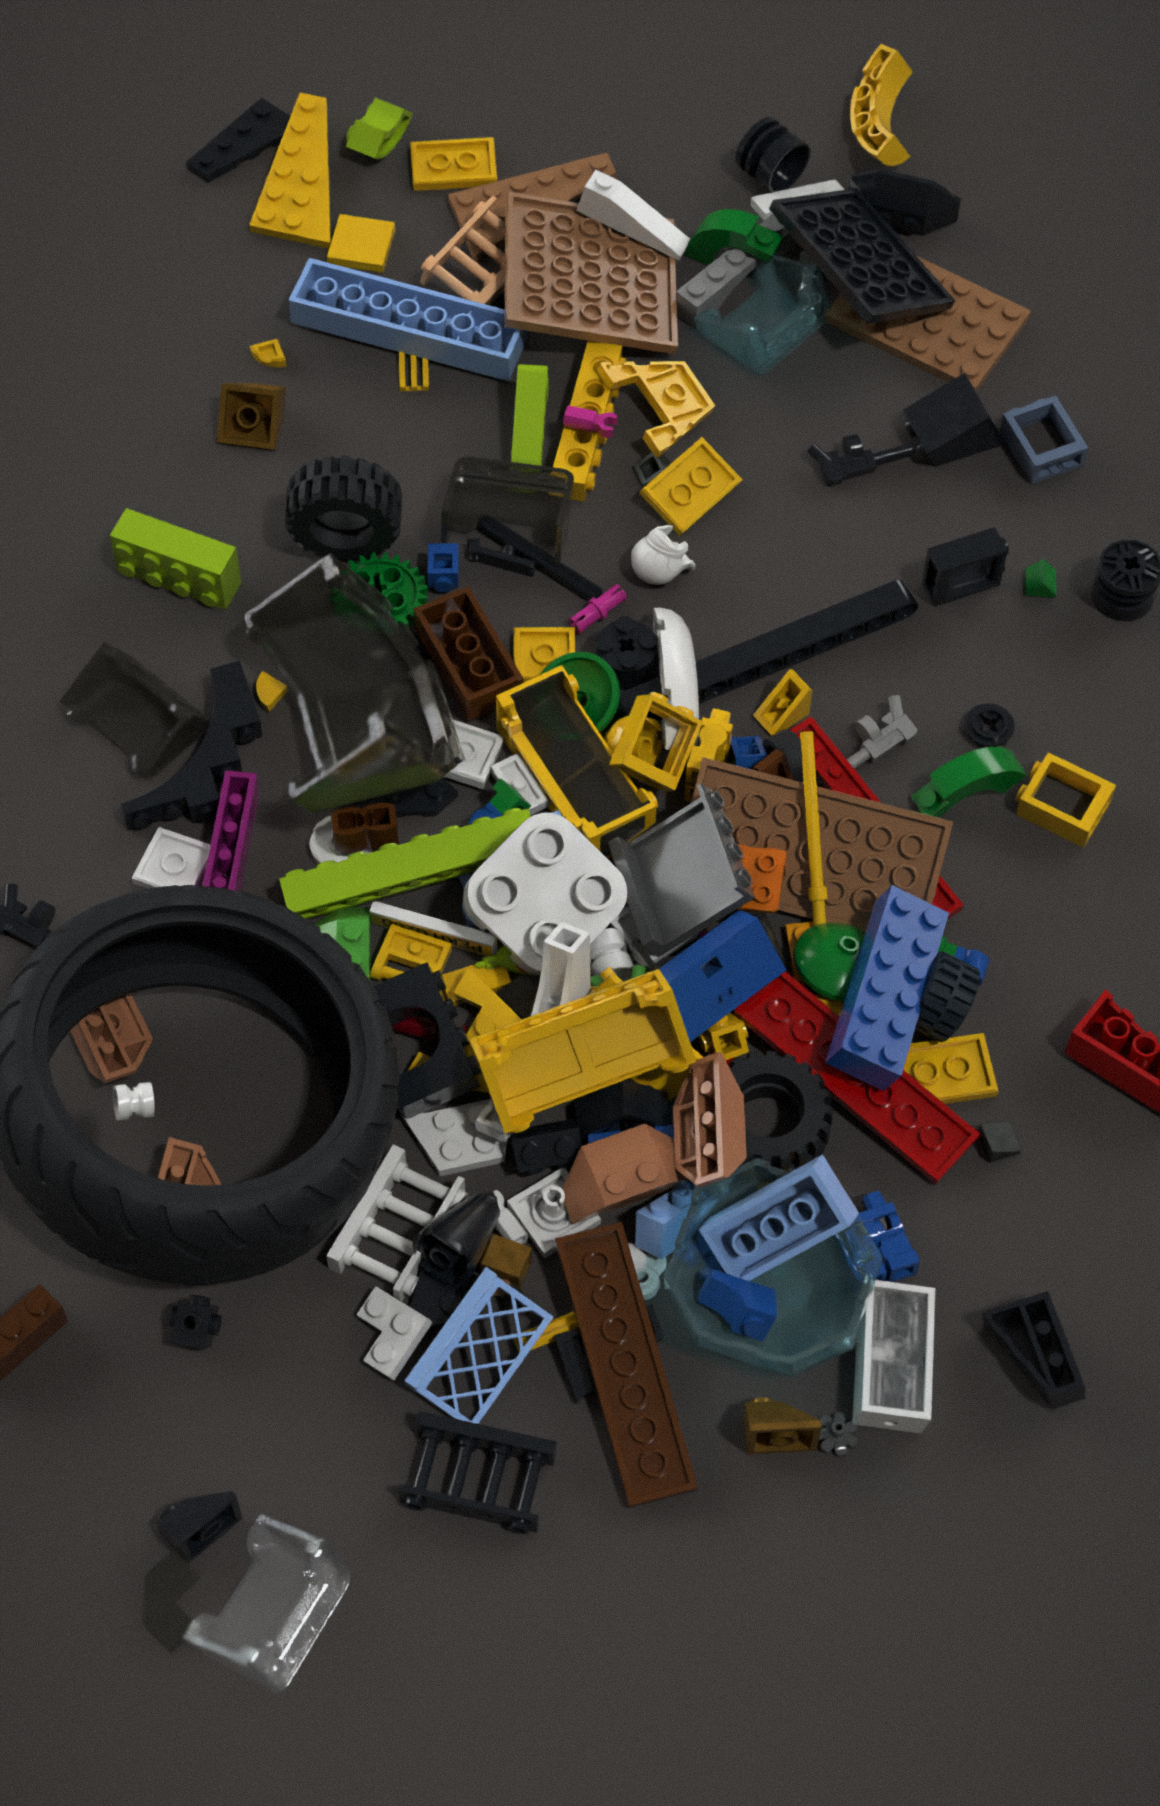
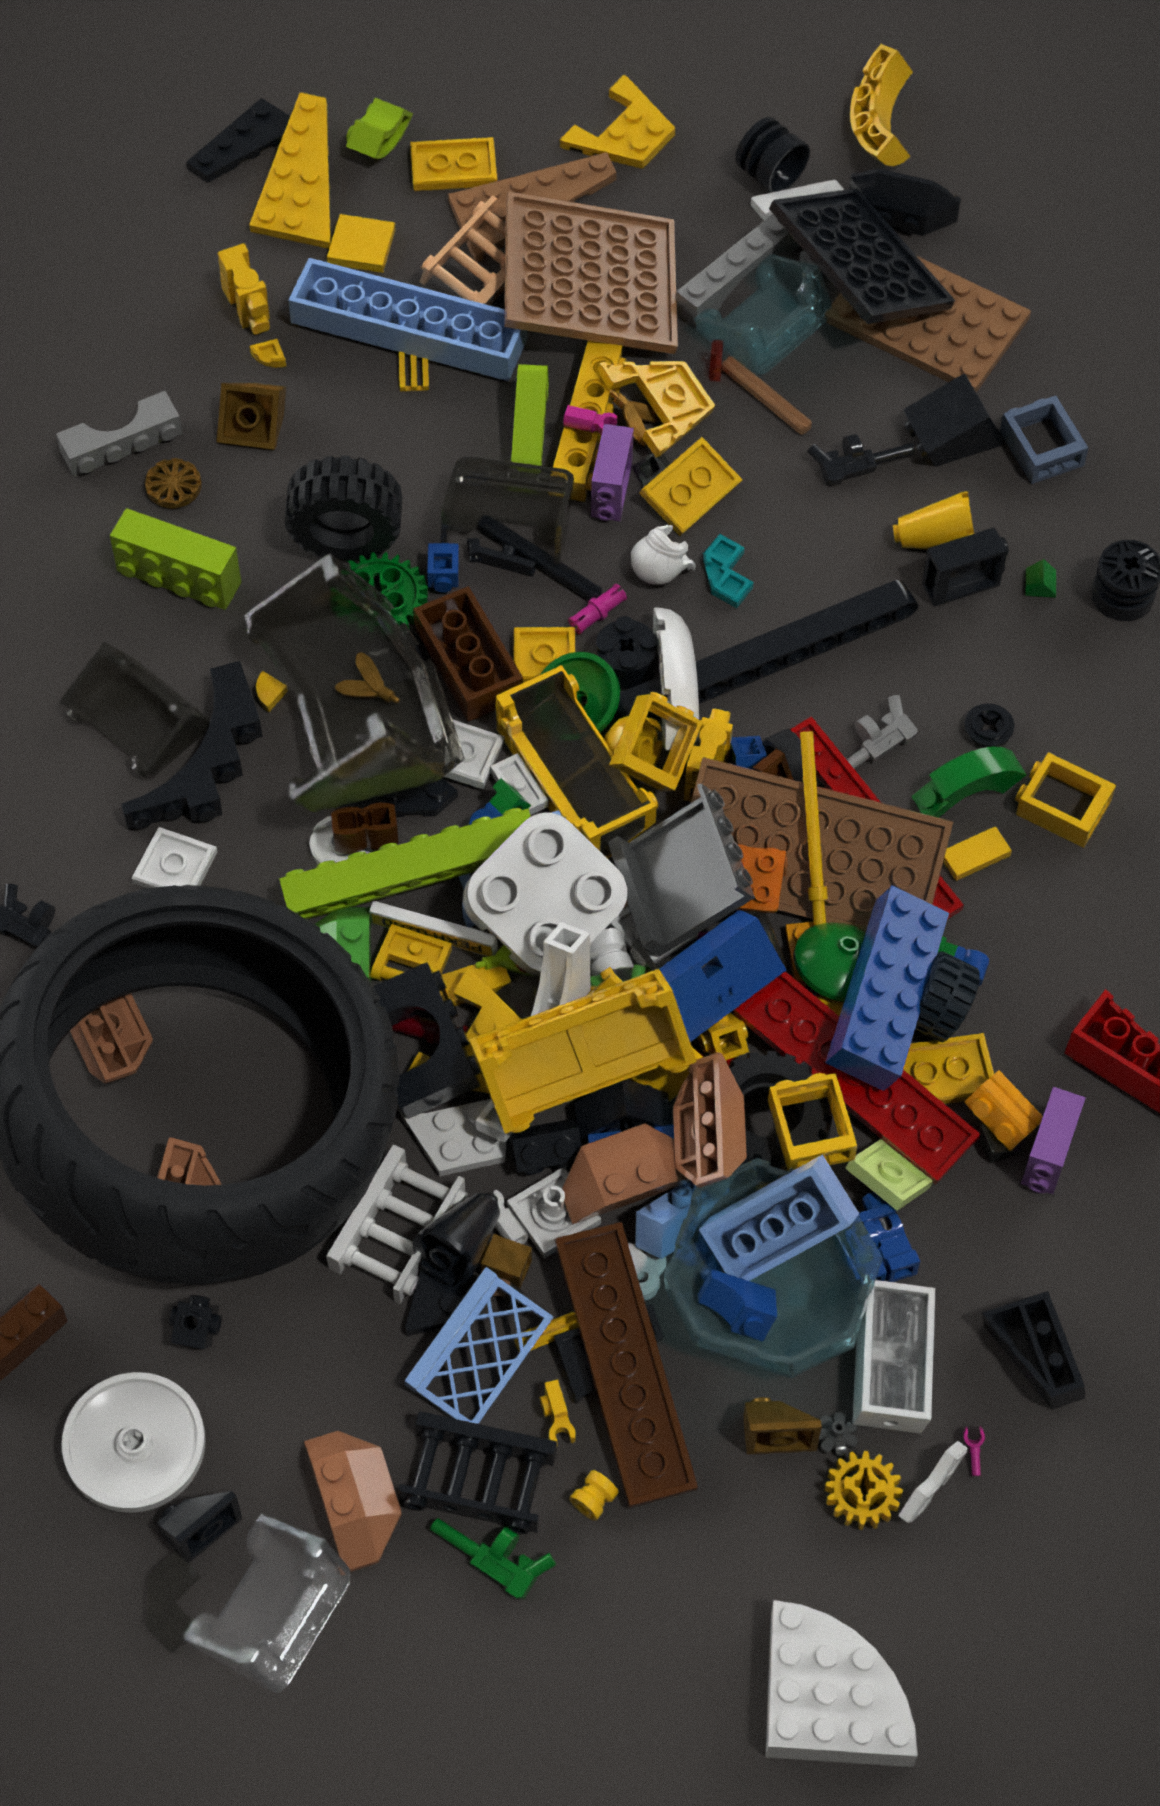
(89, 448): none -> light grey arch
(133, 1442): none -> white dish
(138, 1100): white wheel -> none
(173, 483): none -> pearl gold wheel
(232, 831): magenta brick -> none
(243, 287): none -> yellow hips
(355, 1496): none -> nougat wedge
(371, 687): none -> pearl gold piece
(400, 1331): white plate -> none
(495, 1560): none -> green piece
(554, 1406): none -> yellow plate
(592, 1496): none -> yellow wheel
(612, 472): none -> medium lavender window
(626, 212): white wedge -> none
(633, 136): none -> yellow wing
(634, 414): none -> pearl gold piece
(716, 360): none -> clear red tile
(722, 580): none -> teal tile
(734, 230): green arch -> none
(766, 395): none -> medium nougat axle
(785, 704): yellow slope -> none
(816, 1086): none -> yellow window
(832, 1694): none -> white brick
(877, 1490): none -> yellow gear
(889, 1174): none -> yellowish green tile
(935, 523): none -> yellow cone
(940, 1475): none -> white tile
(974, 1446): none -> dark pink hand
(976, 853): none -> yellow tile
(1004, 1110): none -> light orange brick
(1052, 1141): none -> medium lavender window

